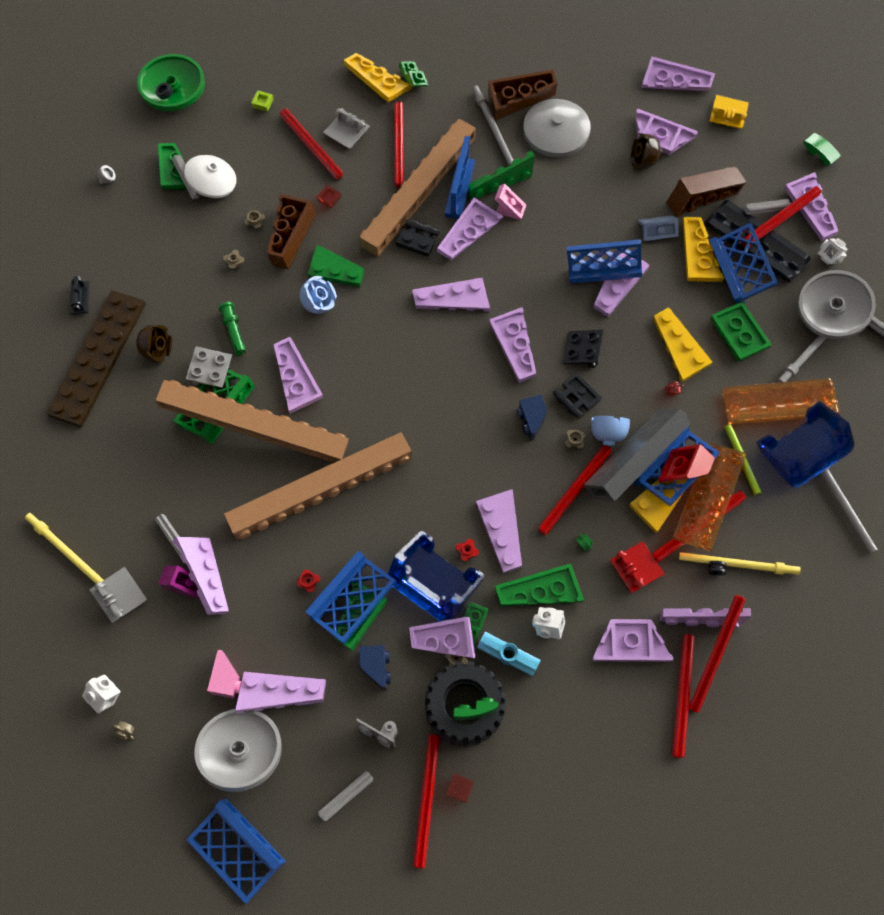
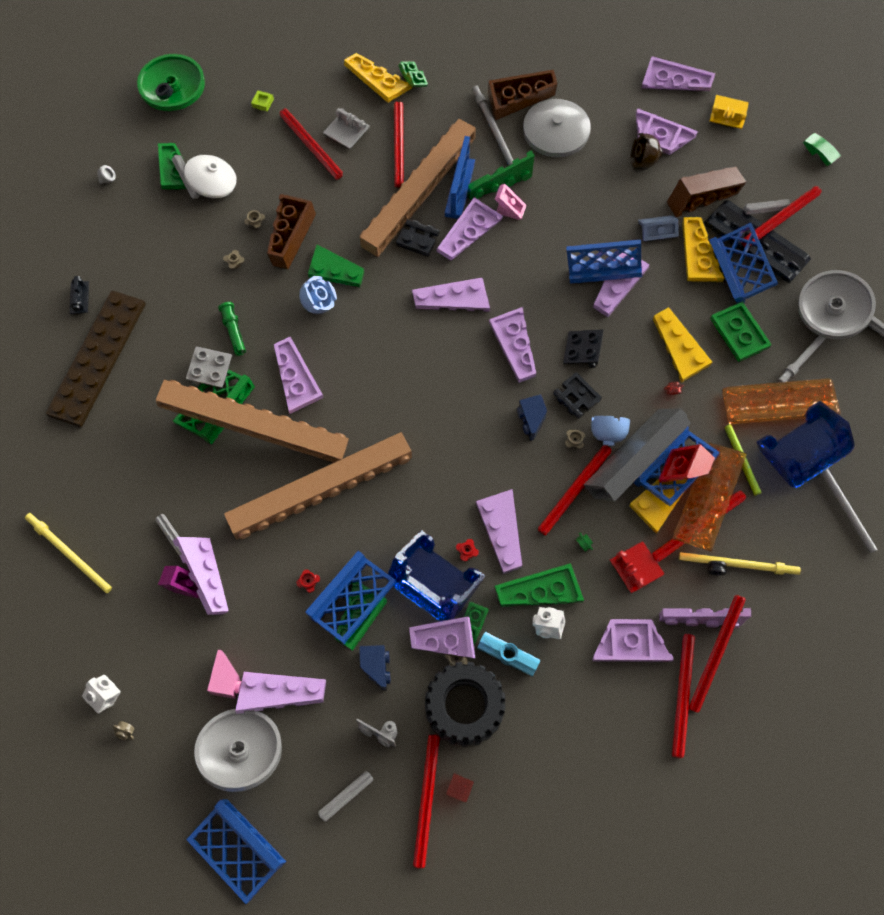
(118, 594): light grey hinge -> none
(154, 343): dark brown cylinder -> none
(329, 196): clear red plate -> none
(483, 708): green slope -> none
(816, 211): lavender wing -> none
(826, 251): white brick -> none

